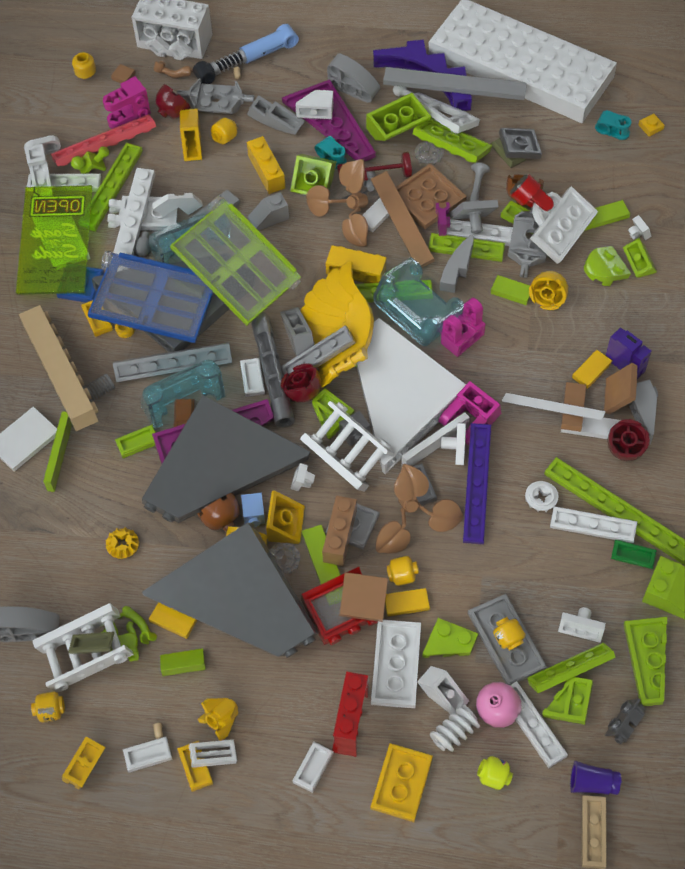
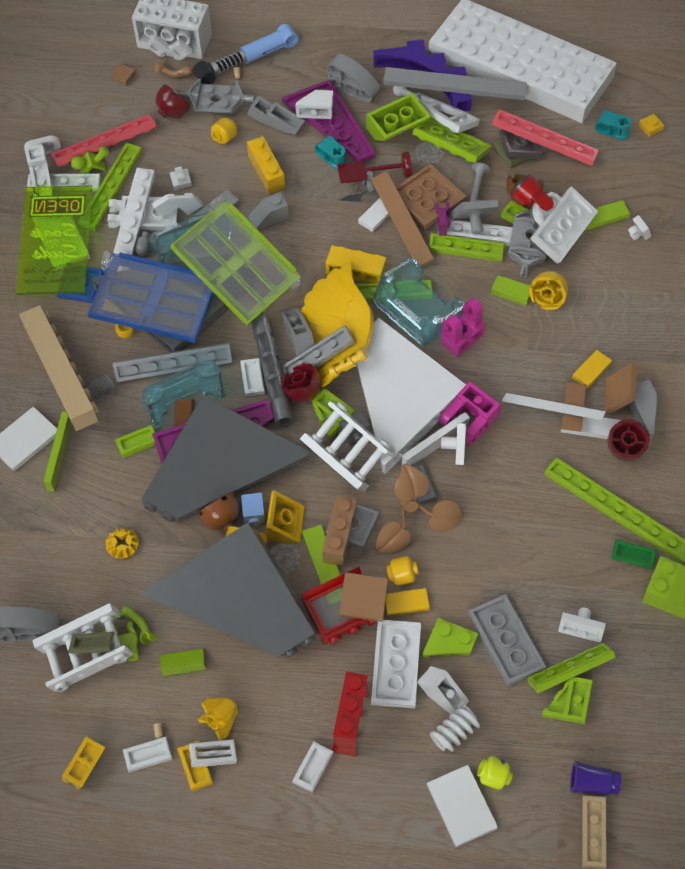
(48, 707): yellow head -> none
(83, 65): yellow head -> none
(98, 326): yellow tile -> none
(131, 106): dark pink brick -> none
(172, 620): yellow tile -> none
(180, 179): none -> white tile
(190, 134): yellow slope -> none
(302, 478): white tile -> none
(310, 172): lime slope -> none
(352, 177): medium nougat plant -> none
(401, 782): yellow tile -> none
(457, 265): light grey slope -> none
(462, 806): none -> white tile
(477, 484): dark purple tile -> none
(507, 706): bright pink cylinder -> none
(509, 633): yellow head -> none
(538, 731): white tile -> none
(545, 137): none -> coral plate
(545, 489): white gear -> none
(593, 524): white tile -> none
(606, 266): lime slope -> none
(620, 725): flat silver hinge -> none
(626, 349): dark purple piece -> none
(639, 258): lime slope -> none
(647, 652): lime wing -> none

